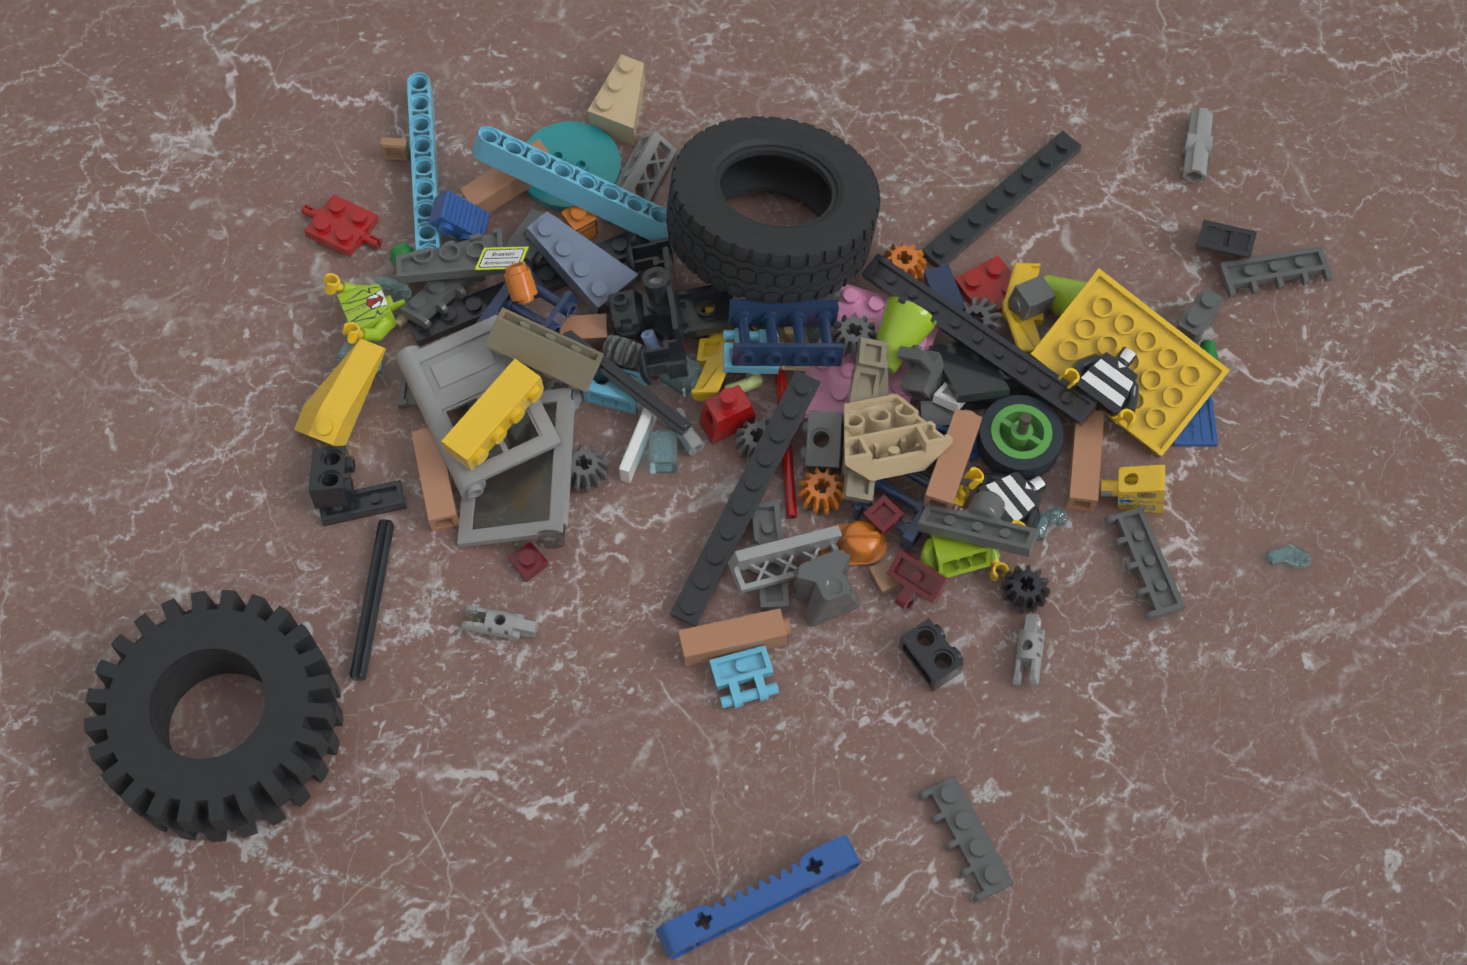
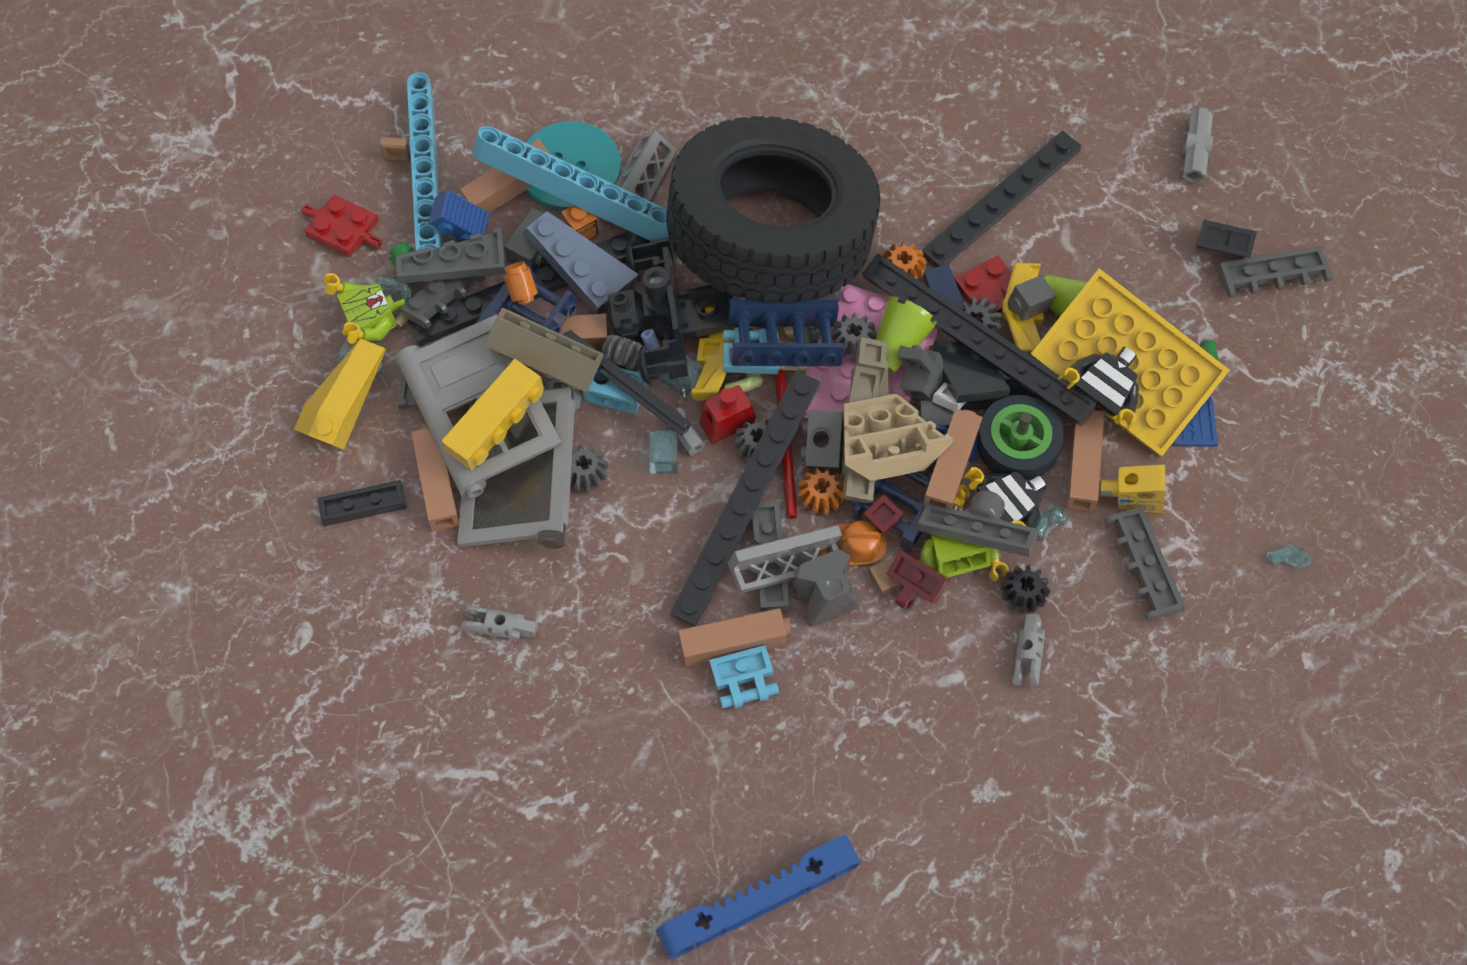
(164, 666): black tyre -> none
(331, 477): black brick -> none
(371, 600): black axle -> none
(500, 257): sticker -> none
(528, 561): dark red plate -> none
(619, 101): tan wedge -> none
(636, 445): white tile -> none
(924, 657): black brick -> none
(969, 837): dark grey hinge -> none
(1200, 315): dark grey brick -> none

